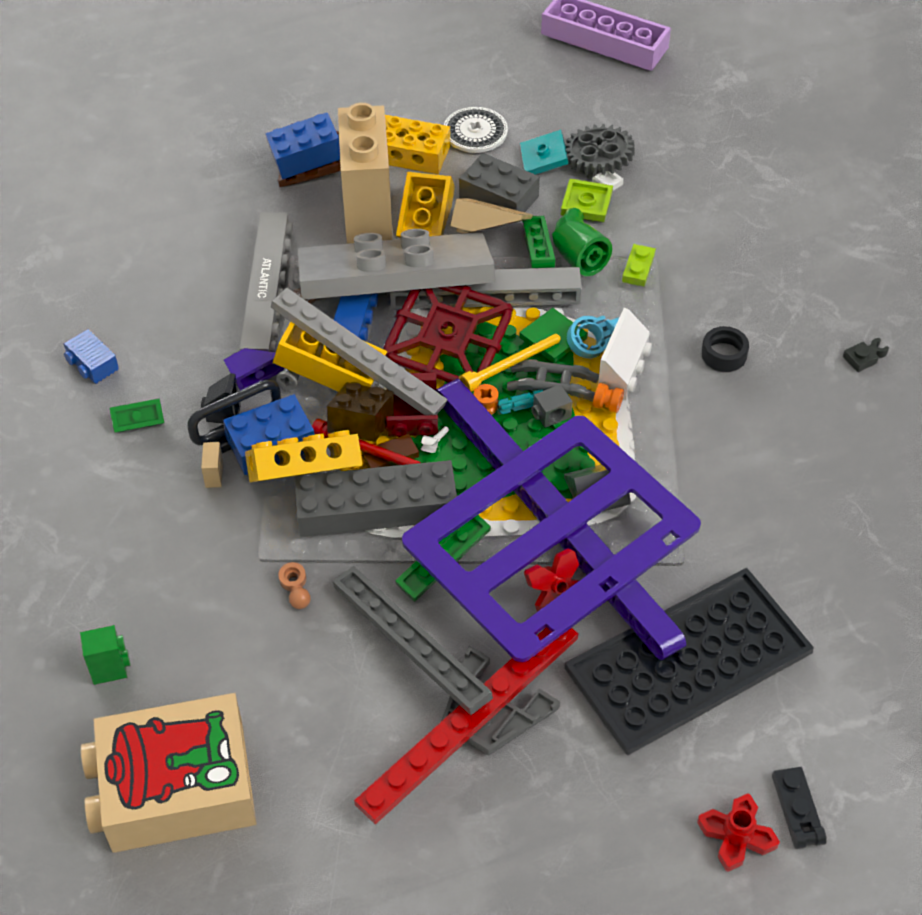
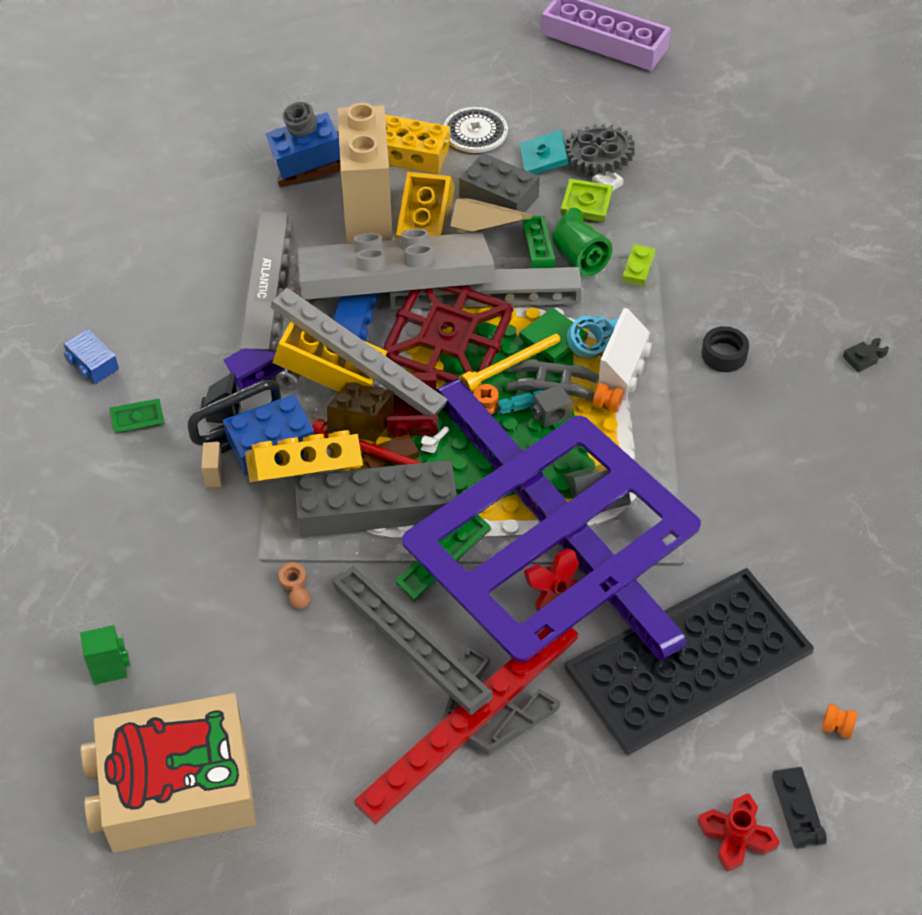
(300, 119): none -> dark grey wheel
(839, 721): none -> orange wheel

